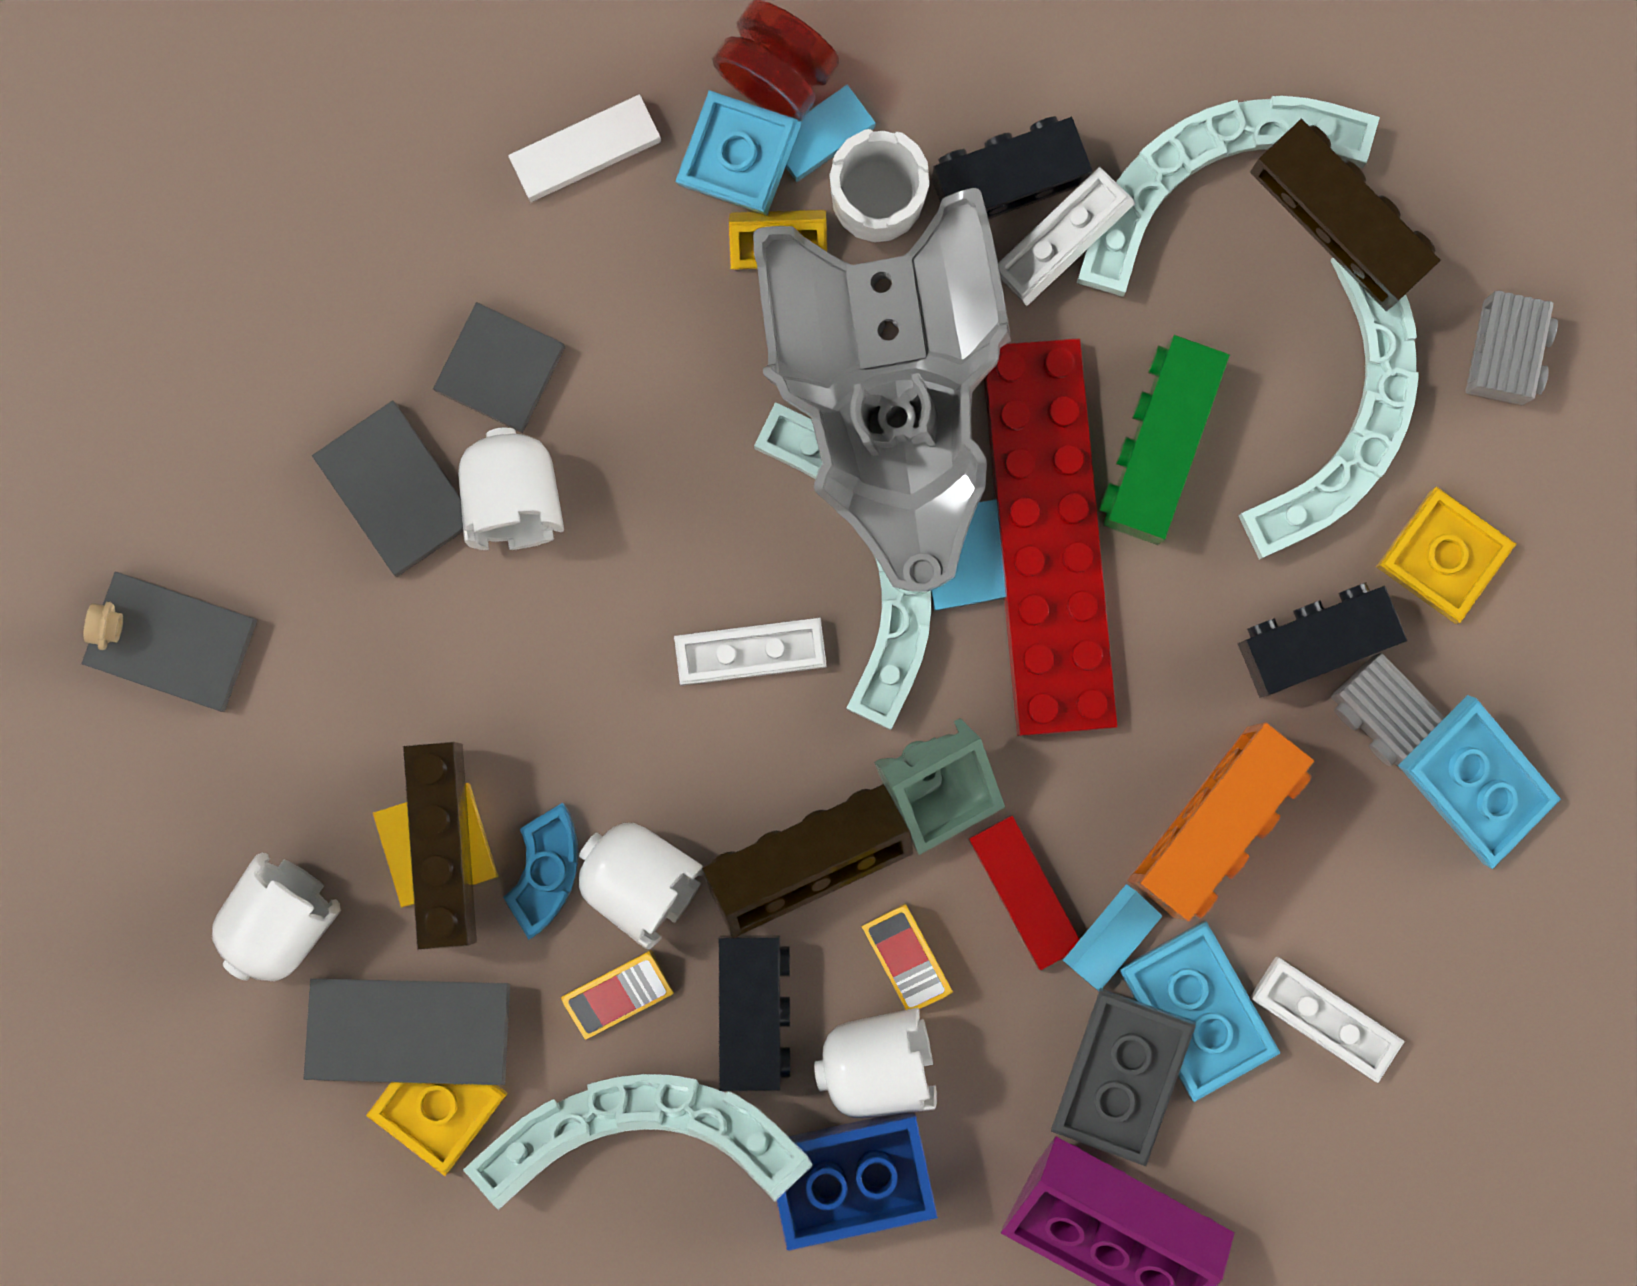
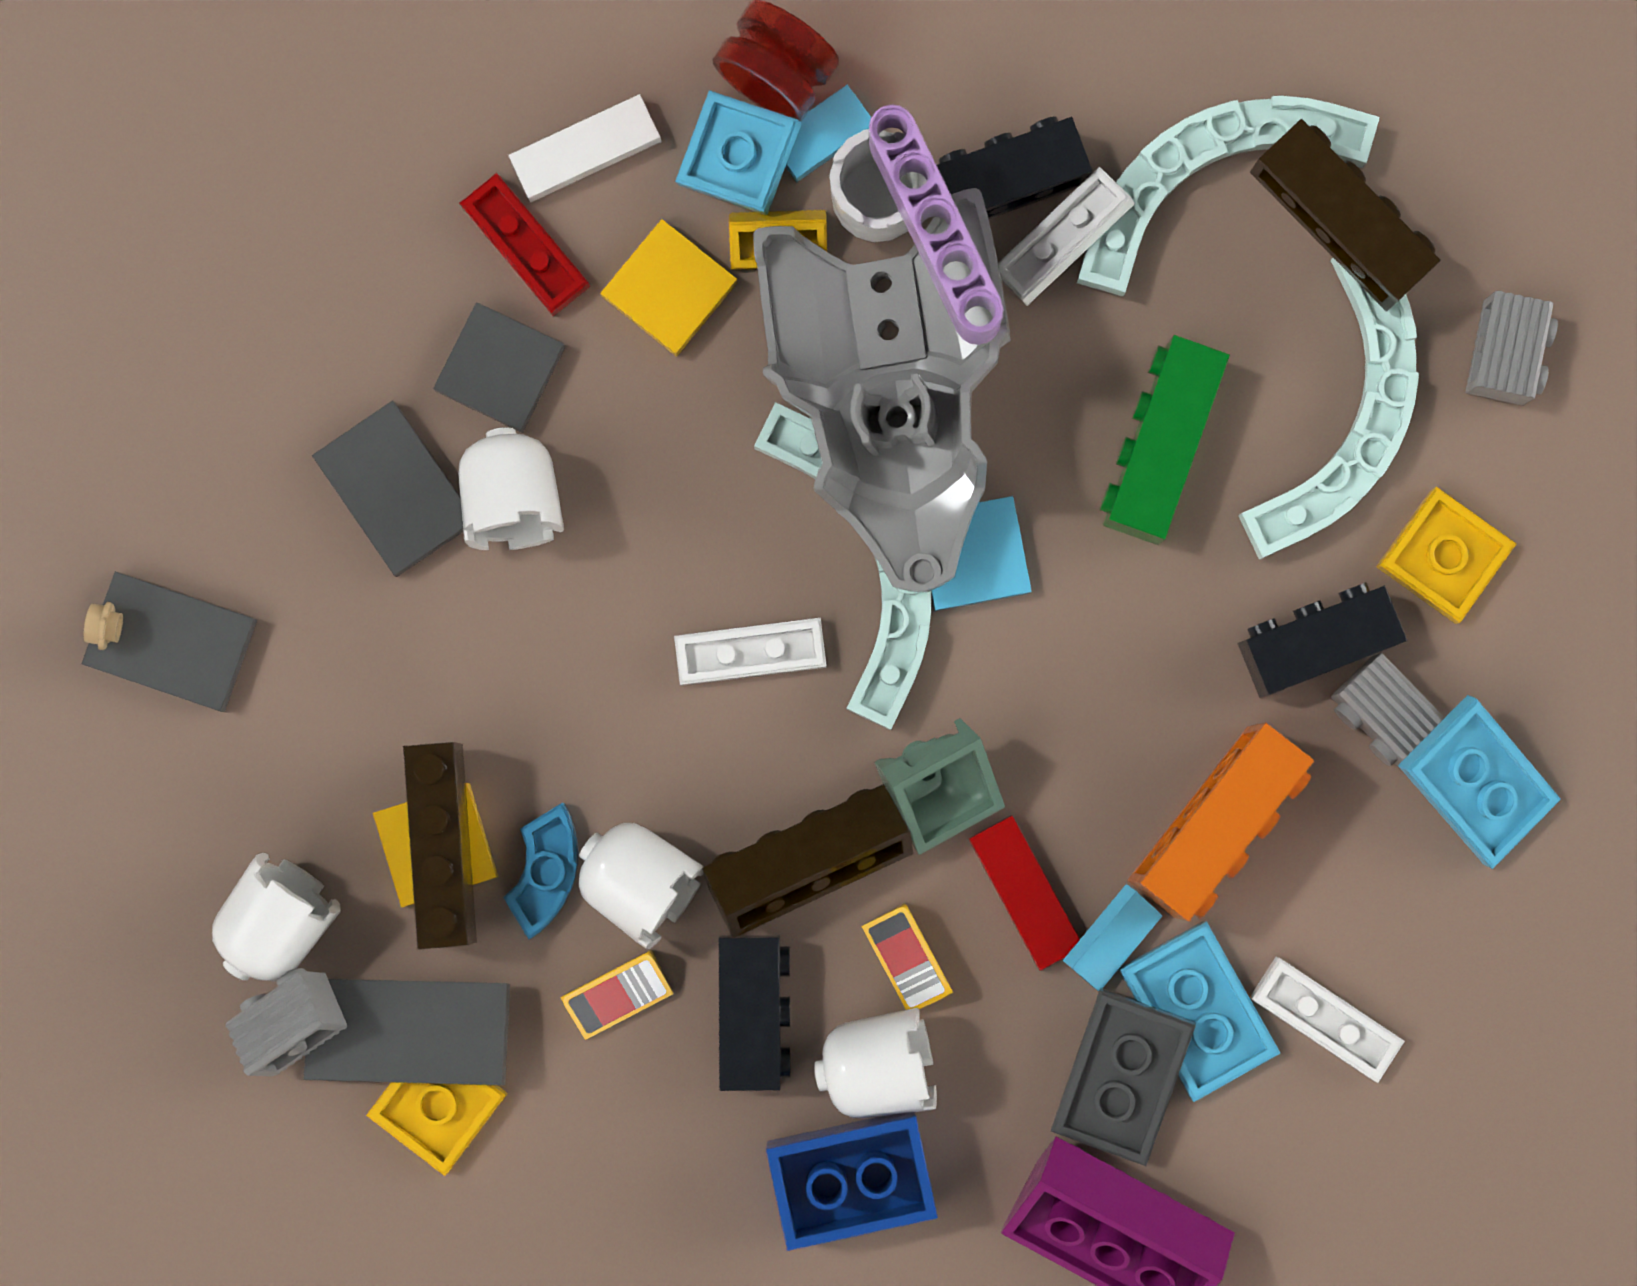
(285, 1023): none -> light grey brick
(524, 244): none -> red tile
(638, 1104): light aqua plate -> none
(669, 287): none -> yellow tile
(934, 201): none -> lavender beam
(1049, 539): red plate -> none

